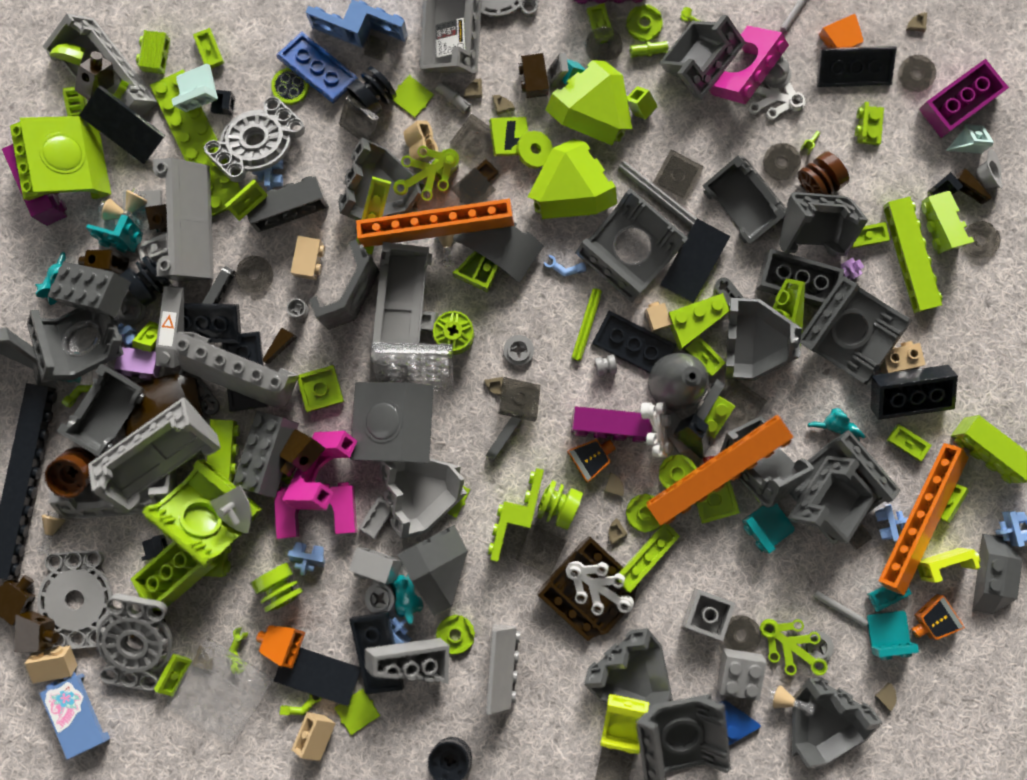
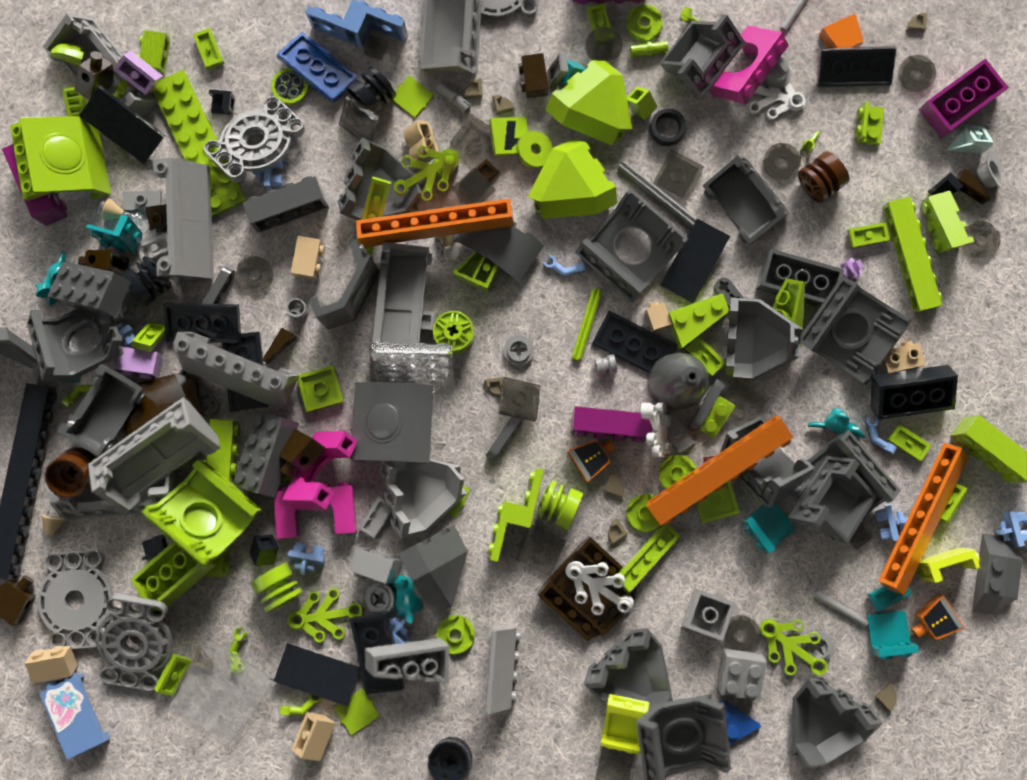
(34, 632): dark brown torso -> none
(134, 200): tan piece -> none
(138, 72): none -> lavender brick
(170, 323): light grey slope -> none
(195, 88): light aqua bracket -> none
(234, 509): light grey shield -> none
(246, 200): lime plate -> none
(263, 550): none -> black panel
(280, 644): orange torso -> none
(321, 616): none -> lime plant
(449, 35): sticker -> none
(674, 114): none -> black tyre
(694, 434): black slope -> none
(782, 699): piece -> none
(821, 220): dark grey windscreen -> none
(887, 447): none -> light blue arm

